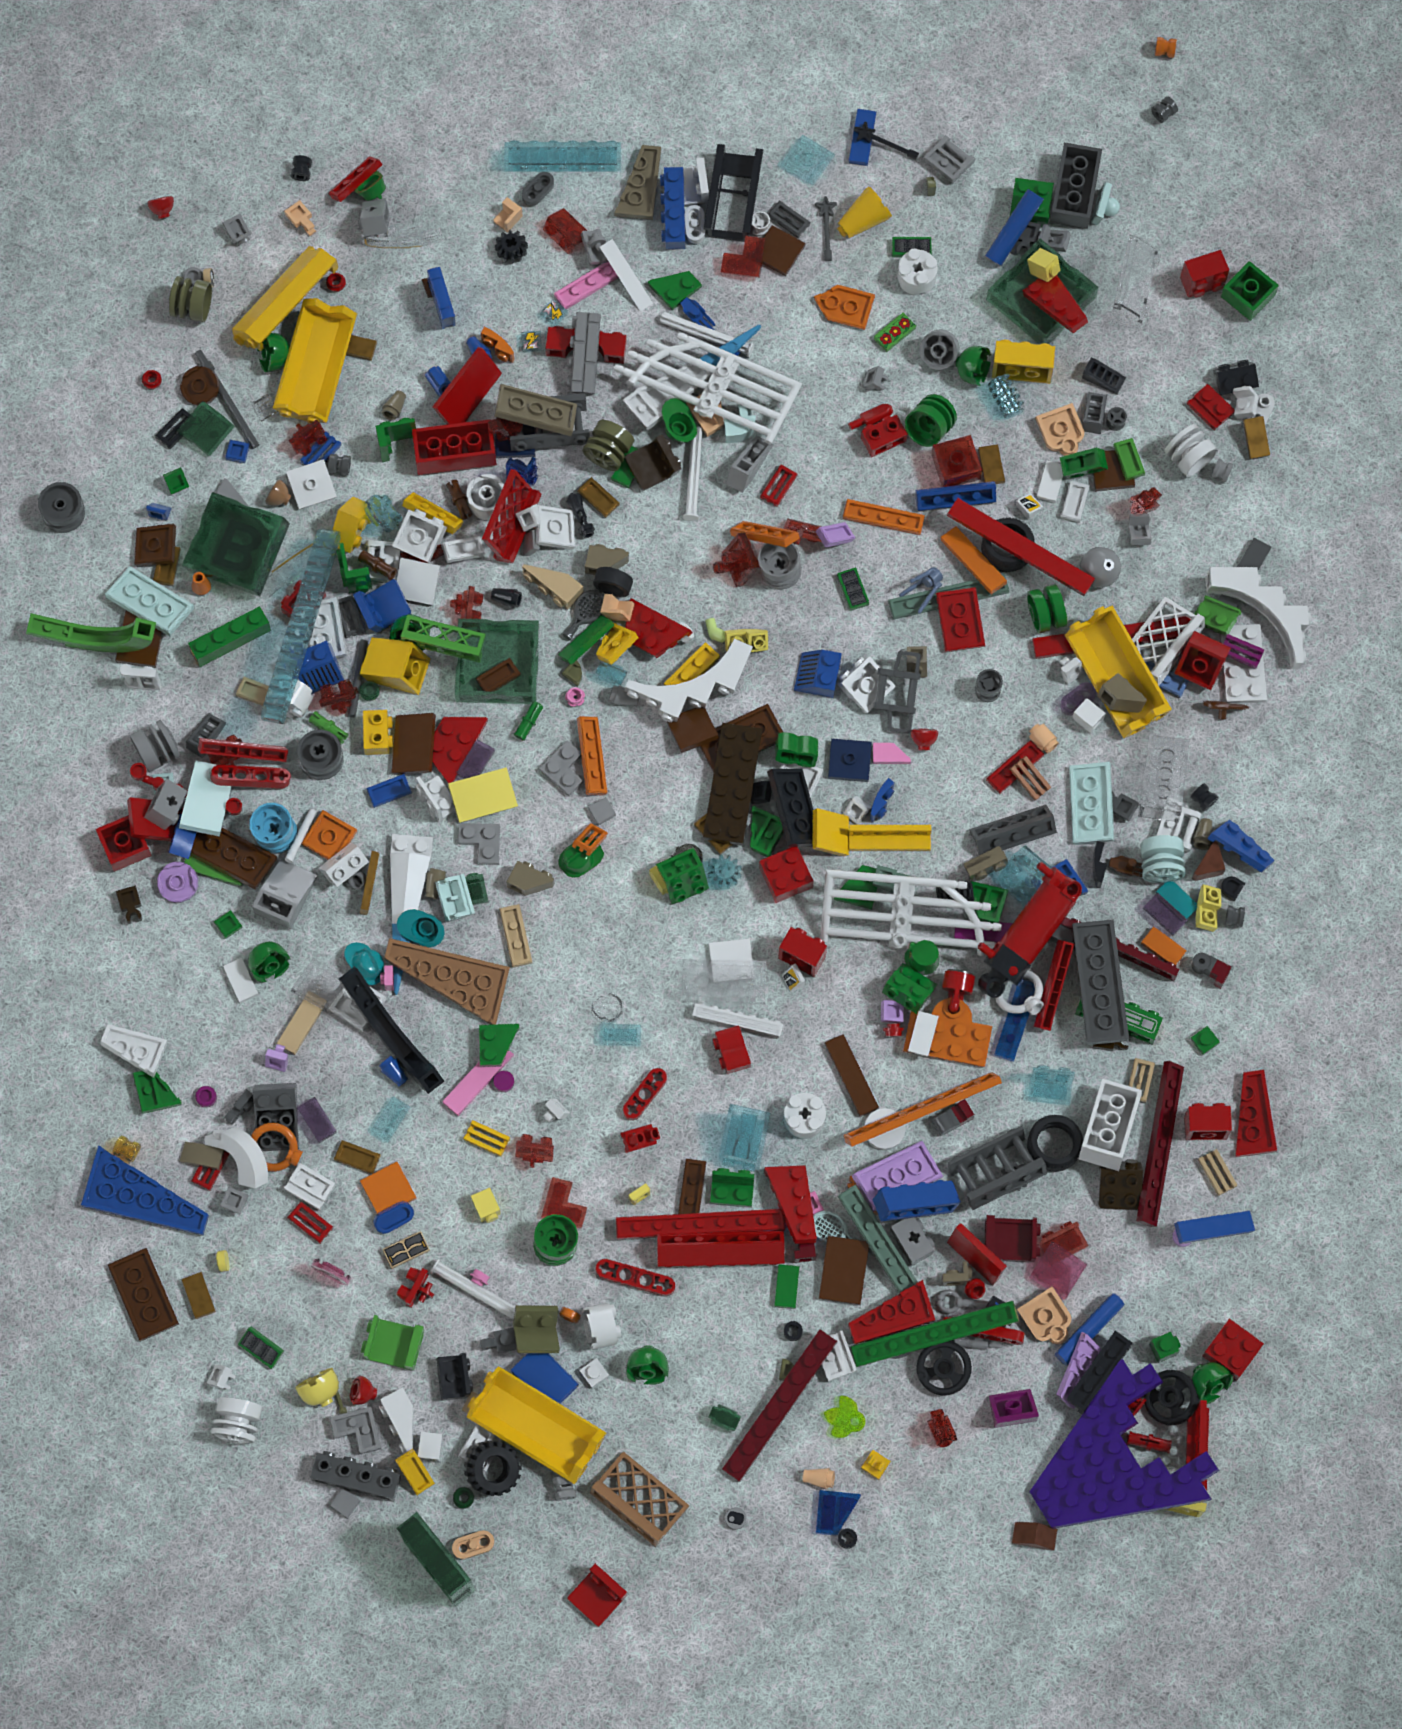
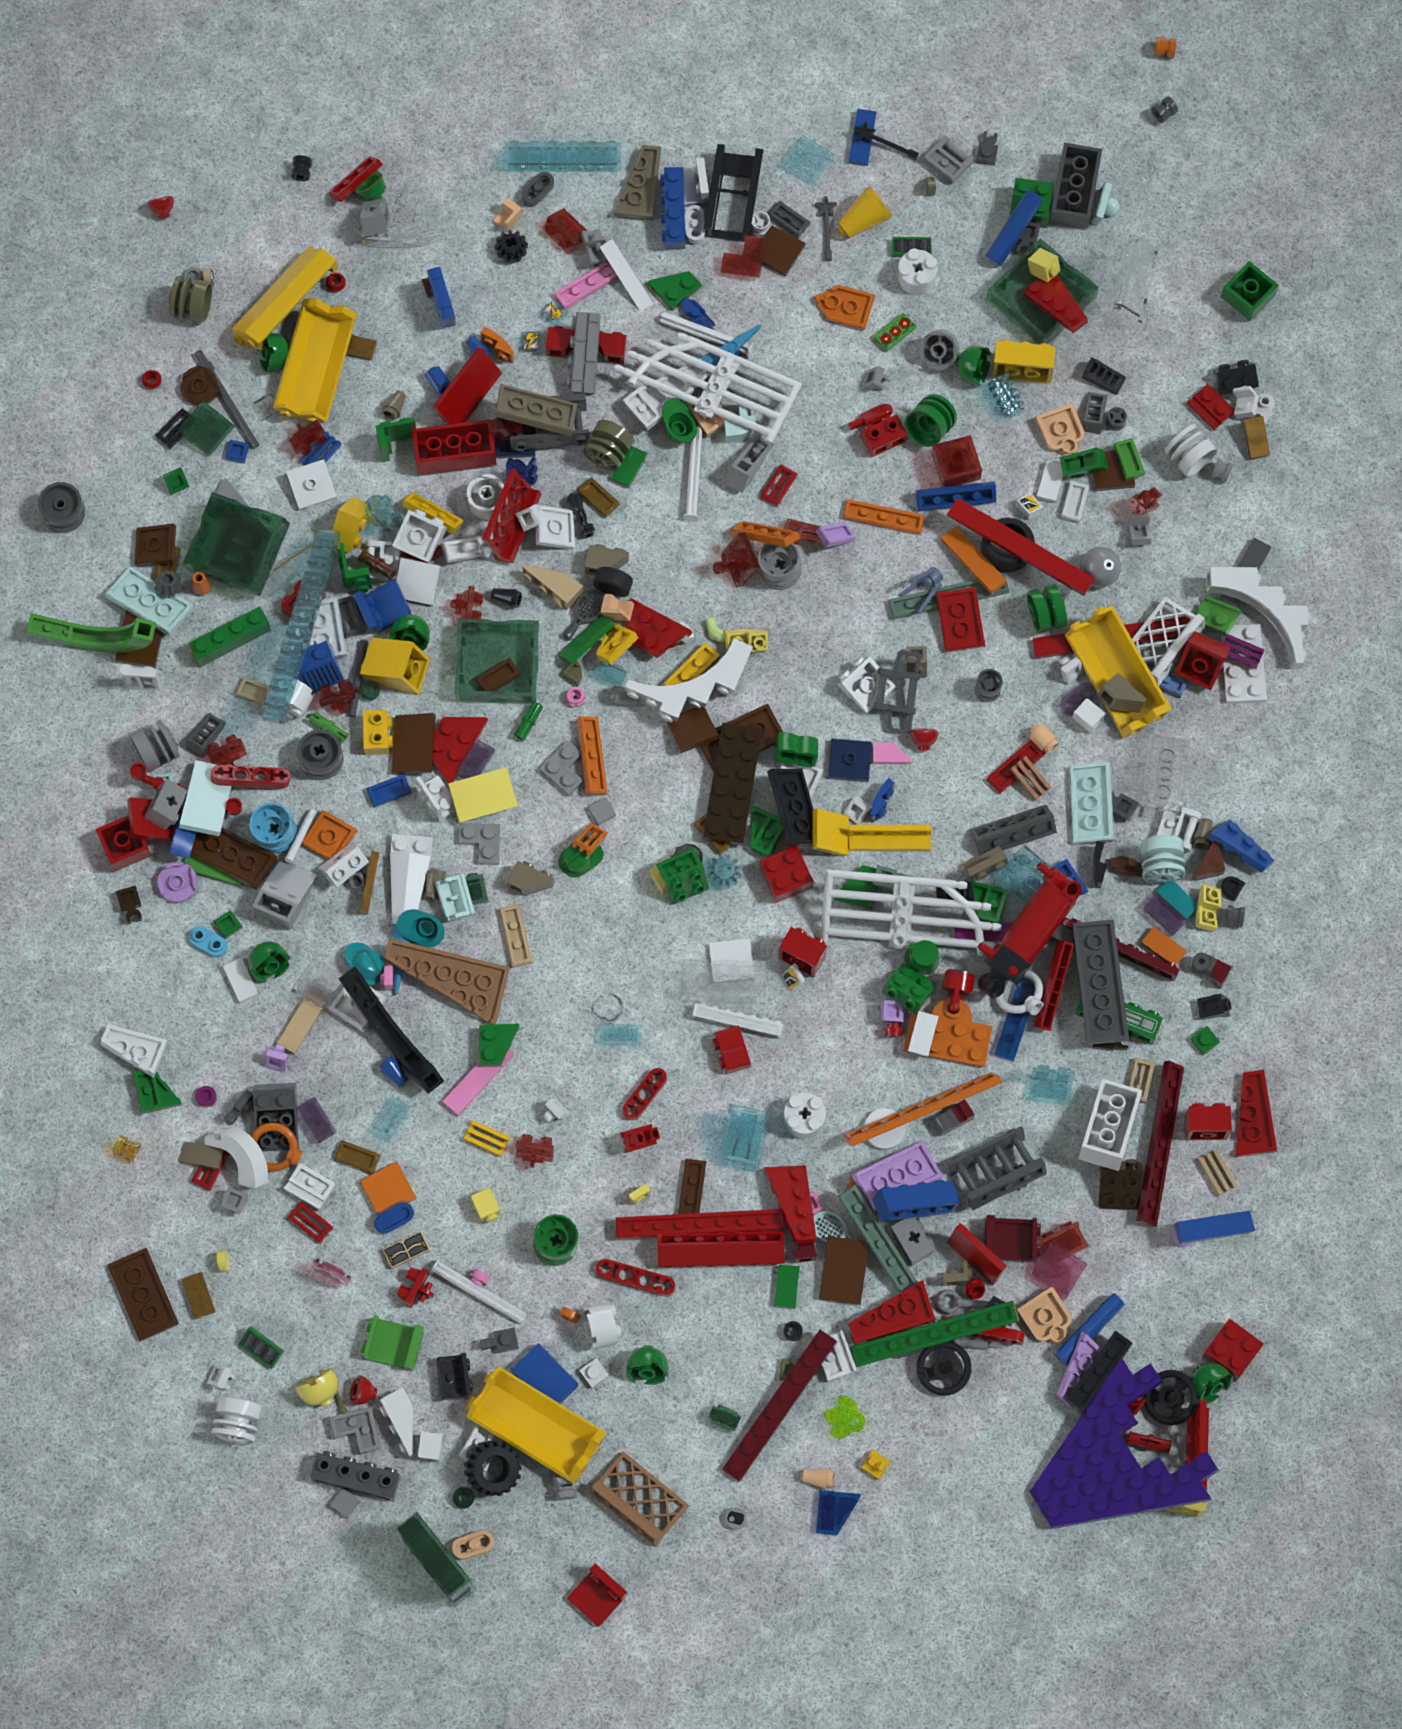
(129, 1193): blue wing -> none
(158, 511): blue slope -> none
(168, 584): none -> dark grey piece
(207, 941): none -> medium azure plate
(237, 229): light grey bracket -> none
(242, 749): red piece -> none
(278, 494): medium nougat brick -> none
(300, 215): light nougat plate -> none
(339, 464): dark grey wheel -> none
(414, 1471): yellow tile -> none
(440, 645): bright green fence -> none
(459, 499): reddish brown pin -> none
(503, 1081): magenta tile -> none
(529, 543): light grey tile -> none
(536, 1329): olive bracket -> none
(558, 1202): clear red plate -> none
(653, 463): dark brown bracket -> none
(732, 1188): green bracket -> none
(761, 792): black plate -> none
(818, 672): blue slope -> none
(851, 1075): reddish brown tile -> none
(852, 1534): black bush -> none
(853, 589): tile -> none
(941, 1428): clear red hips -> none
(987, 151): none -> dark grey plate
(991, 464): pearl gold tile -> none
(1013, 1408): magenta slope -> none
(1034, 1535): copper slope -> none
(1055, 238): light grey bracket -> none
(1065, 1124): black tyre -> none
(1165, 1347): green brick -> none
(1204, 274): red brick -> none
(1204, 797): black wheel -> none
(1214, 1006): none -> black bracket
(1223, 707): reddish brown piece -> none

